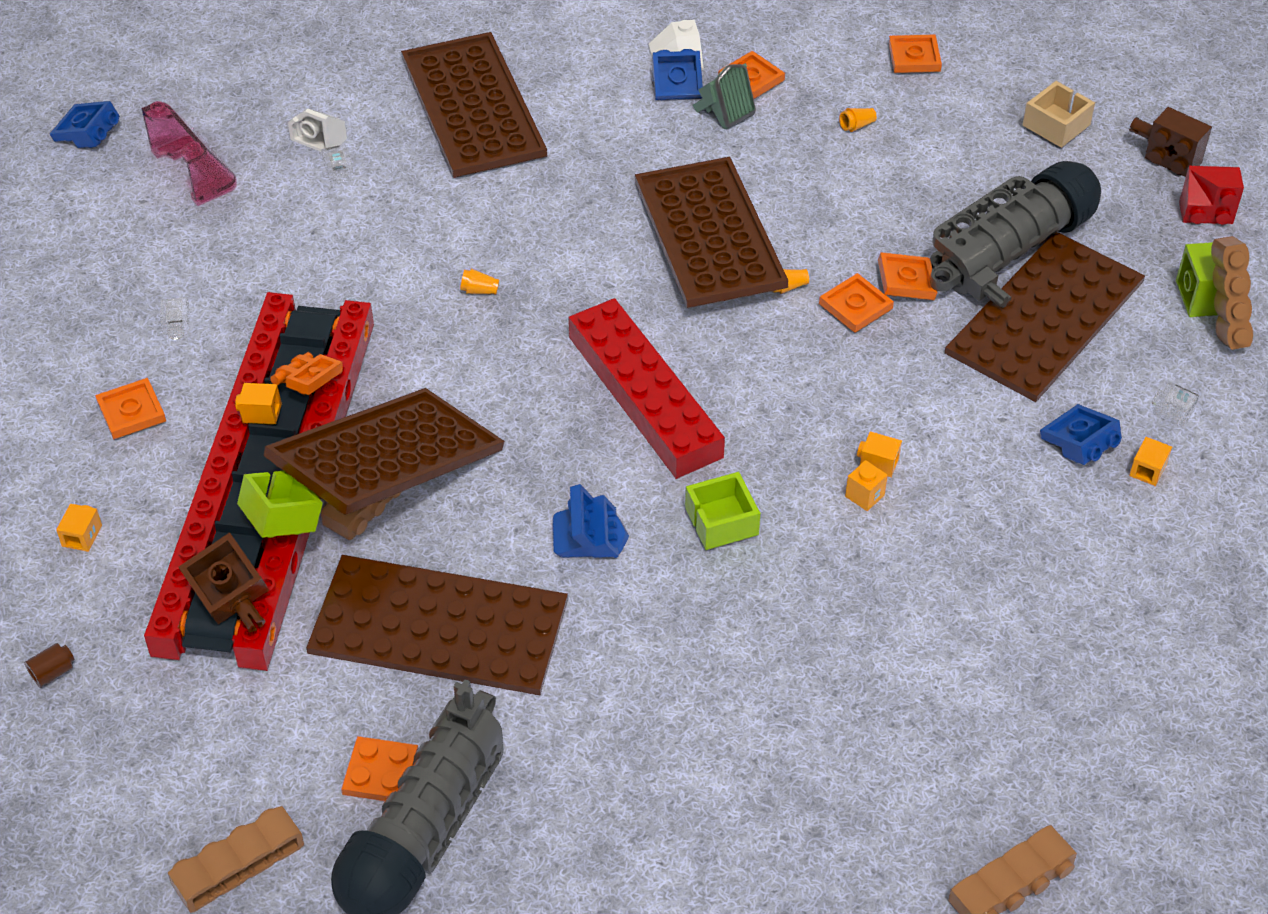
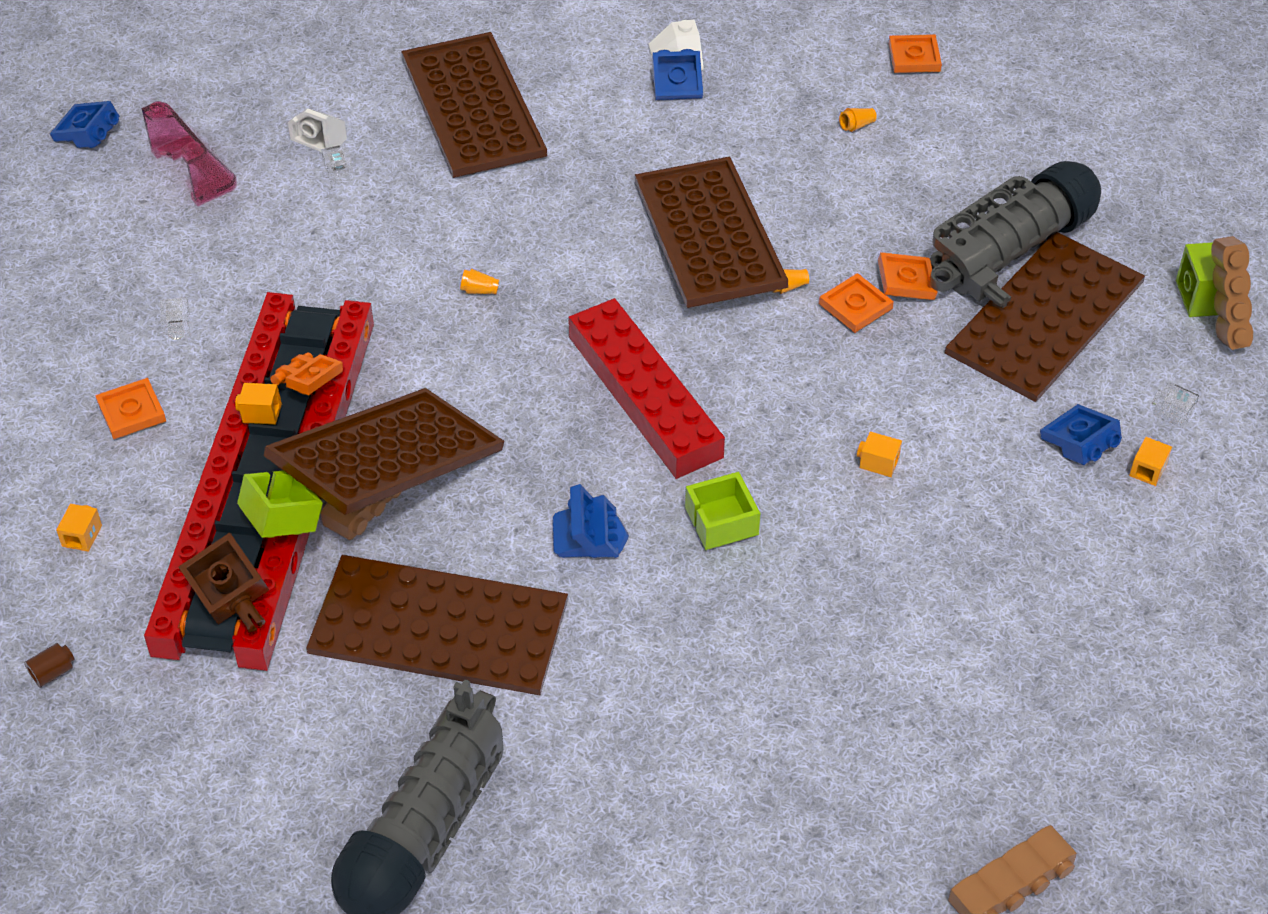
(235, 859): medium nougat brick -> none
(376, 767): orange plate -> none
(728, 96): sand green piece -> none
(761, 73): orange plate -> none
(866, 485): light orange brick -> none
(1050, 116): tan piece -> none
(1174, 140): reddish brown brick -> none
(1211, 194): red slope -> none

